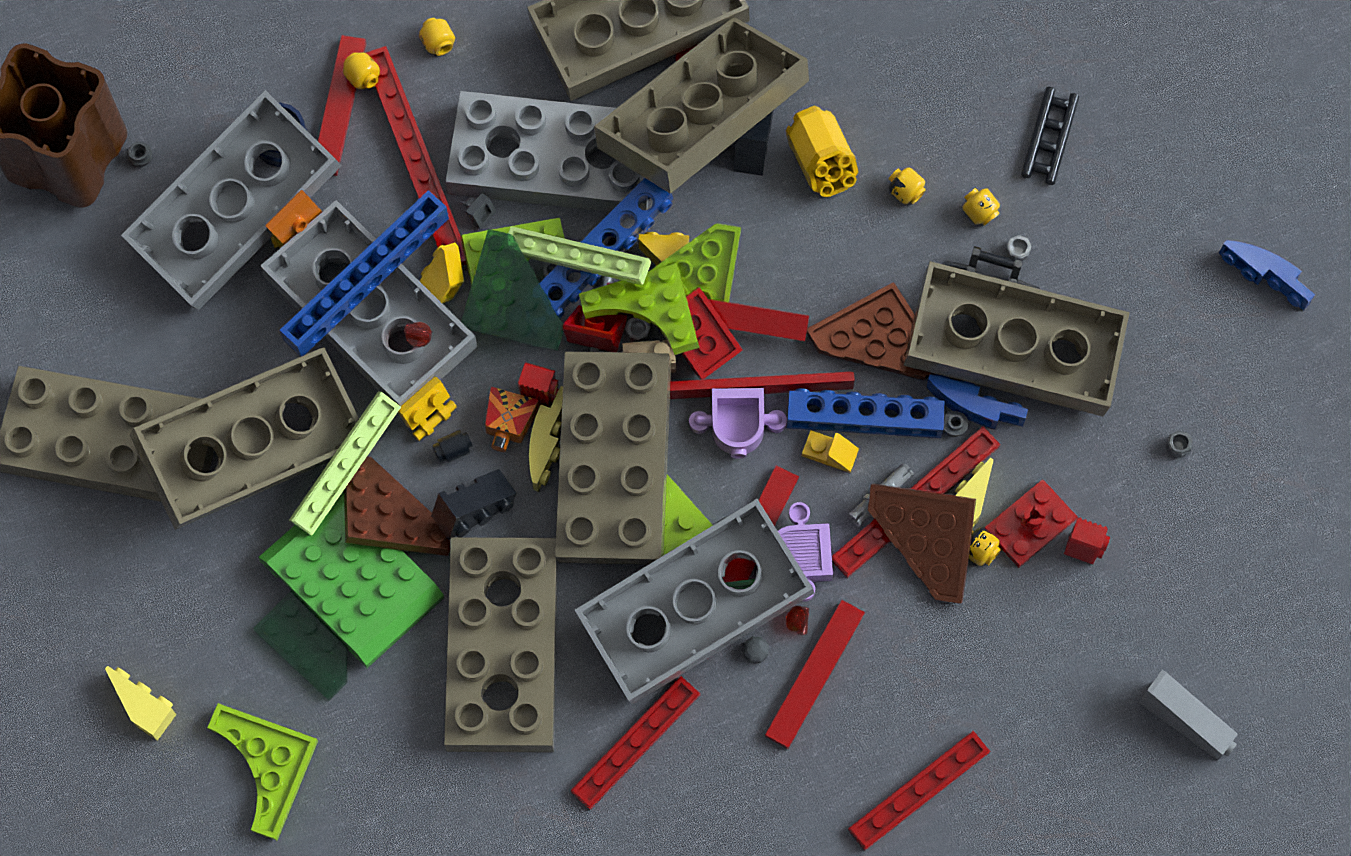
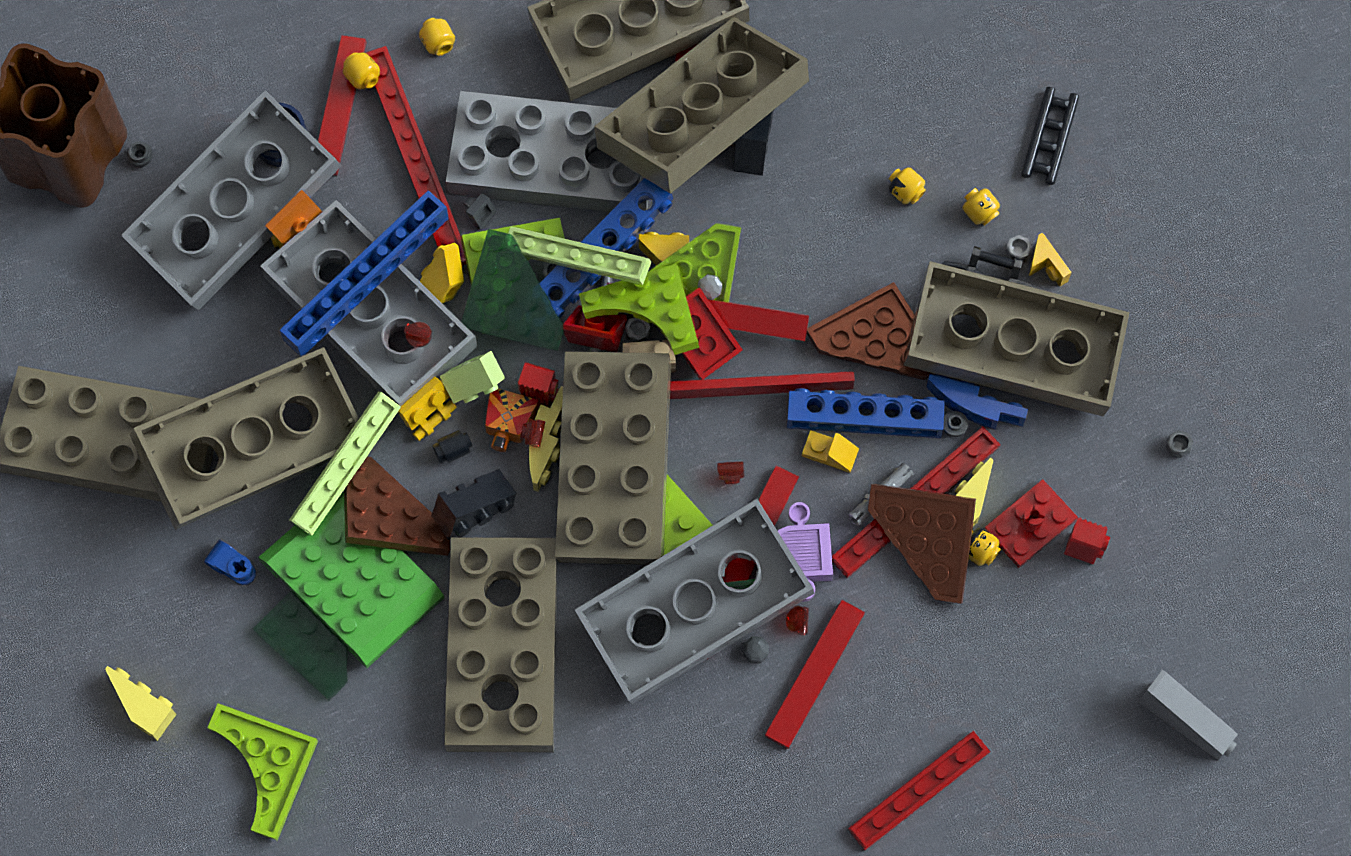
(228, 561): none -> blue piece
(472, 377): none -> yellowish green brick
(533, 432): none -> clear red plate
(635, 743): red tile -> none
(710, 286): none -> light grey tile
(731, 472): none -> clear red plate
(738, 420): lavender piece -> none
(822, 151): yellow brick -> none
(1046, 256): none -> yellow slope
(1262, 264): slope -> none

